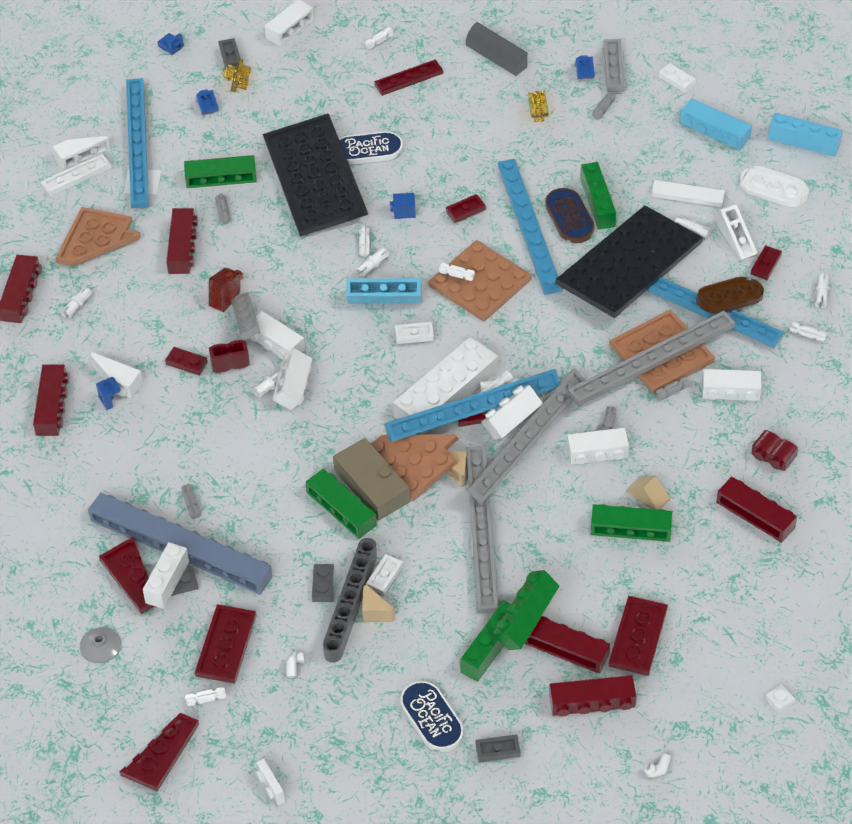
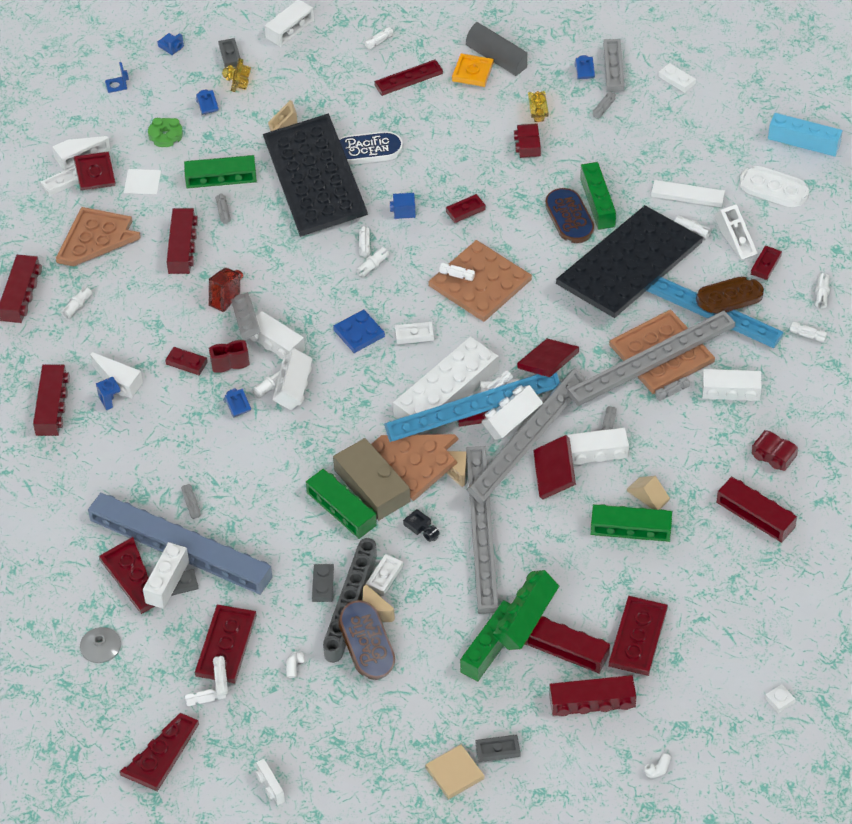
(94, 171): none -> dark red plate
(121, 80): none -> blue bracket
(137, 143): dark azure plate -> none
(160, 125): none -> bright green plate
(220, 676): none -> white axle
(237, 402): none -> blue bracket
(285, 117): none -> tan slope
(359, 331): none -> blue plate
(366, 640): none -> tile
(384, 290): medium azure brick -> none
(420, 522): none -> black plate
(431, 716): tile -> none
(454, 771): none -> tan tile
(472, 70): none -> light orange plate
(528, 140): none -> dark red brick
(529, 226): dark azure plate -> none
(548, 357): none -> dark red tile
(554, 467): none -> dark red tile
(715, 124): medium azure brick -> none

